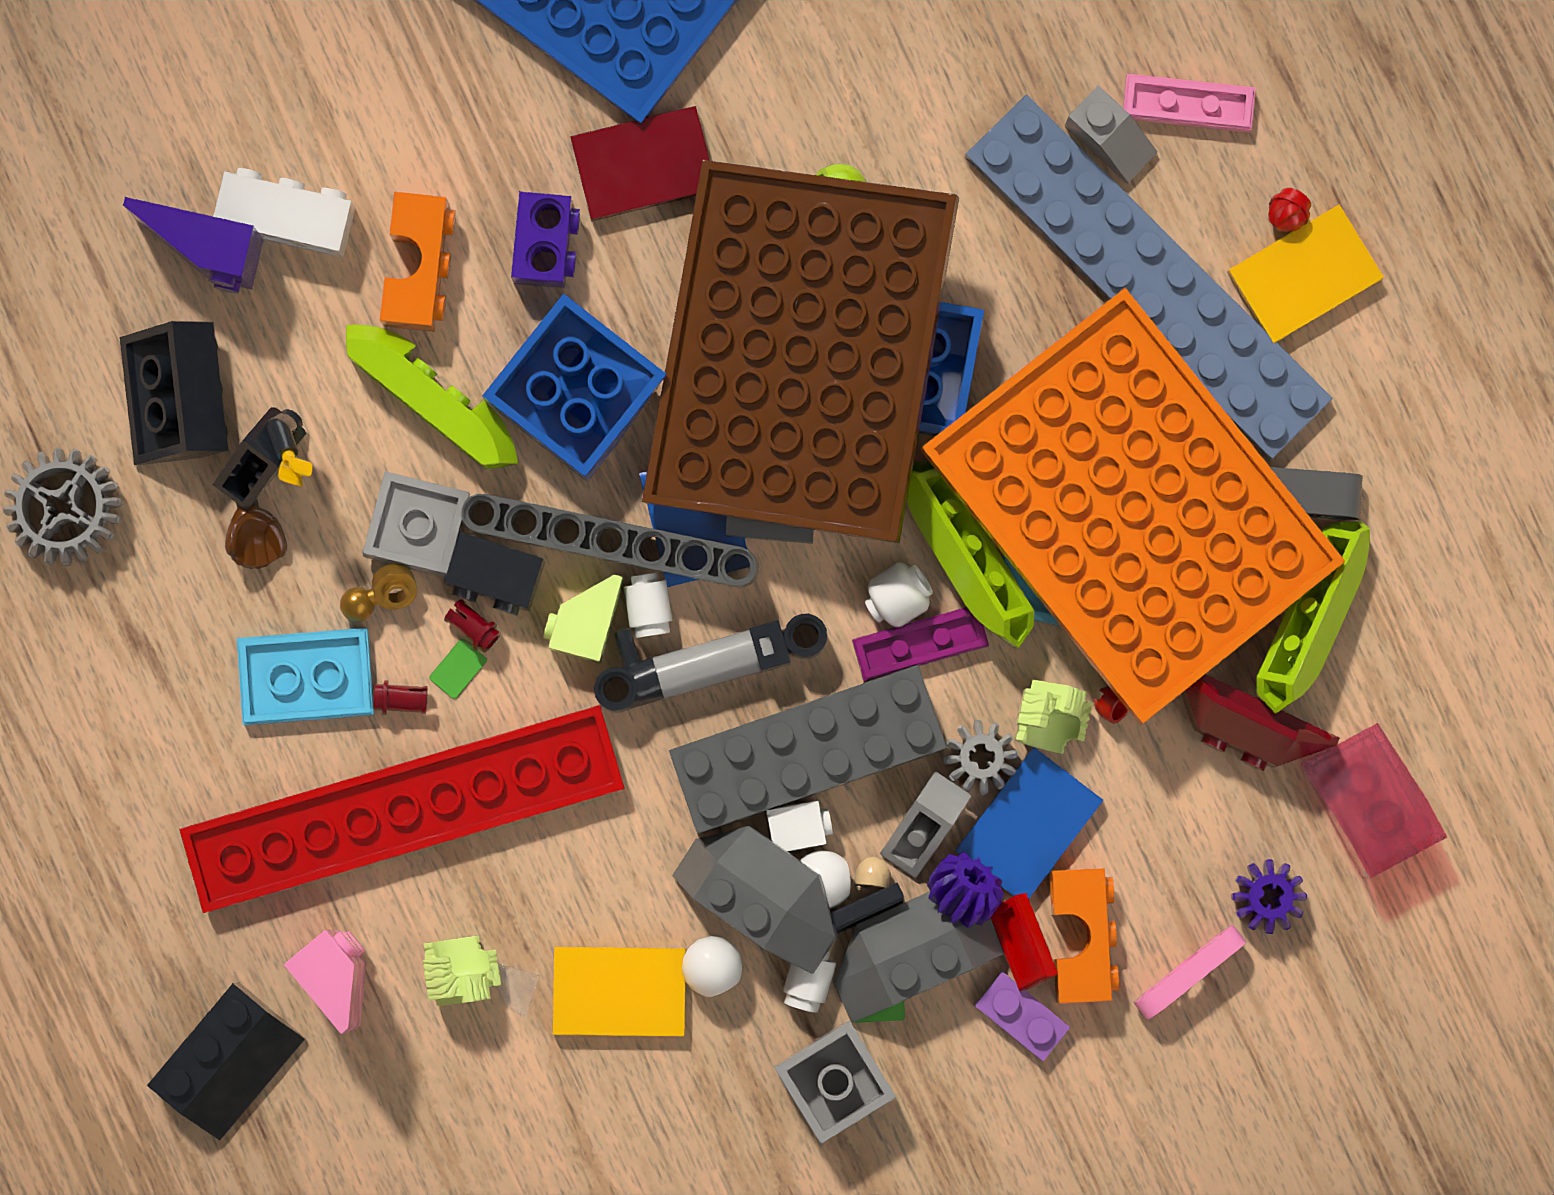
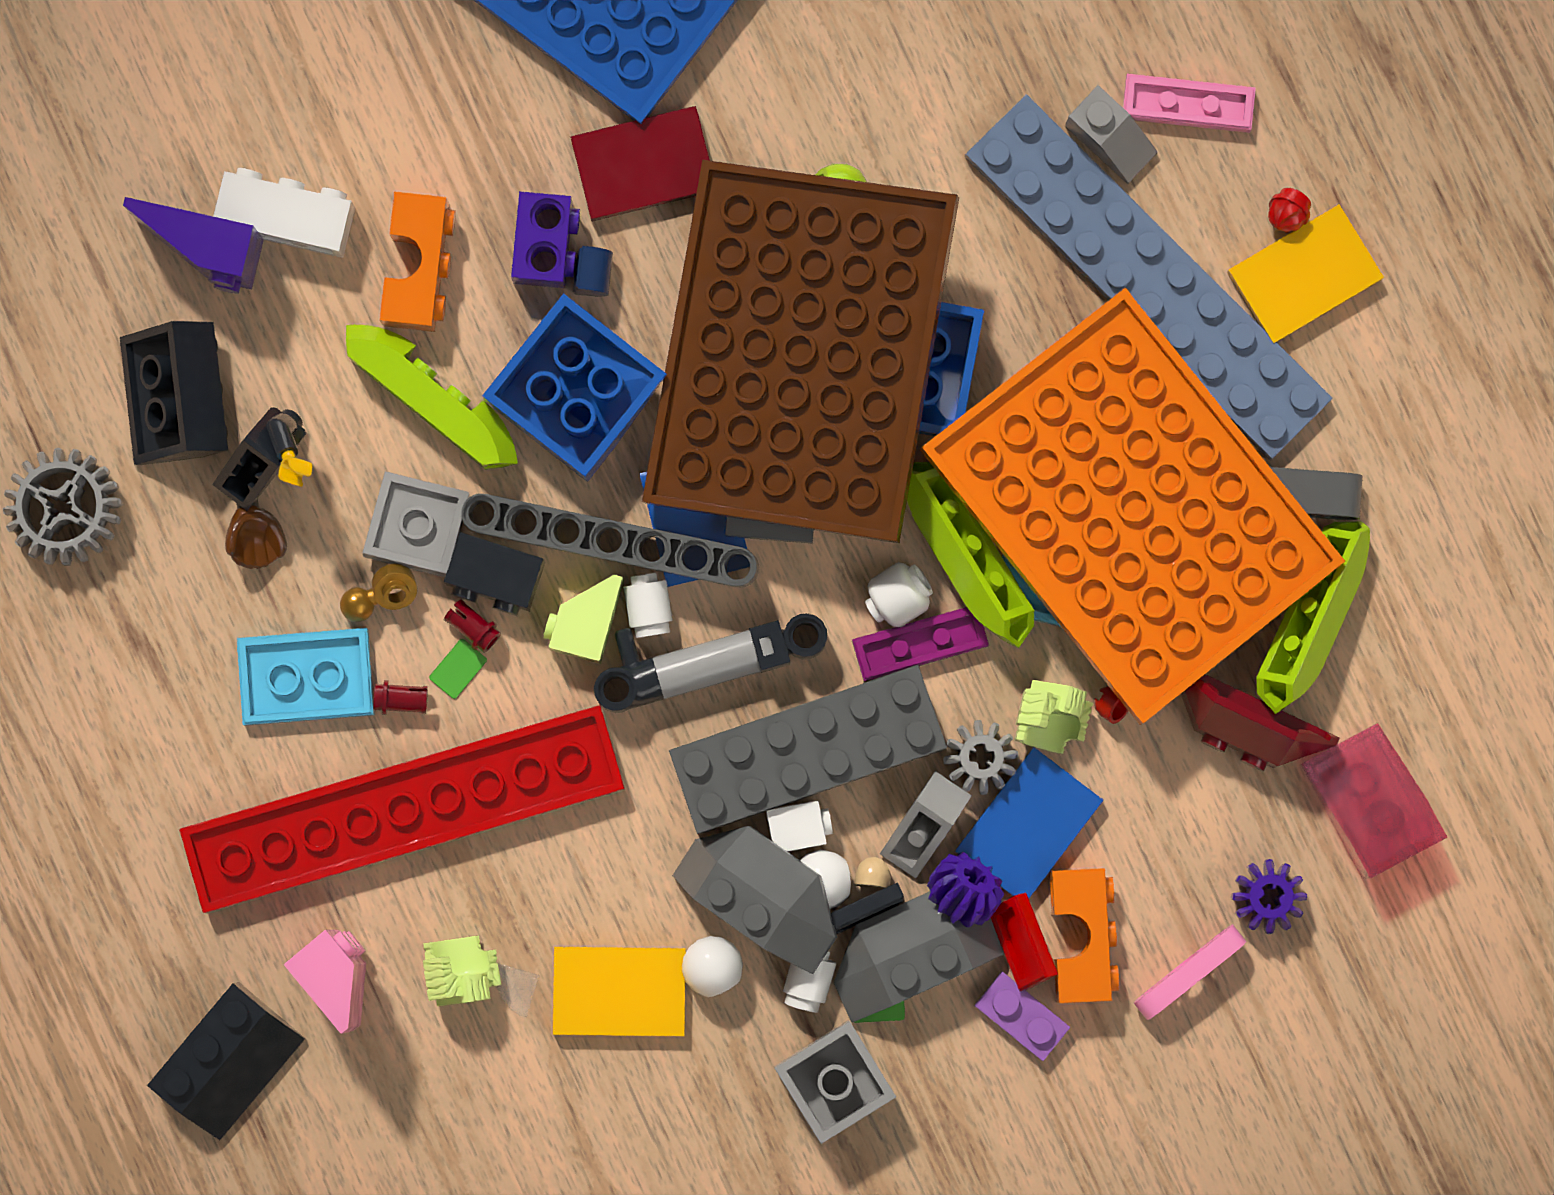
(592, 271): none -> dark blue brick

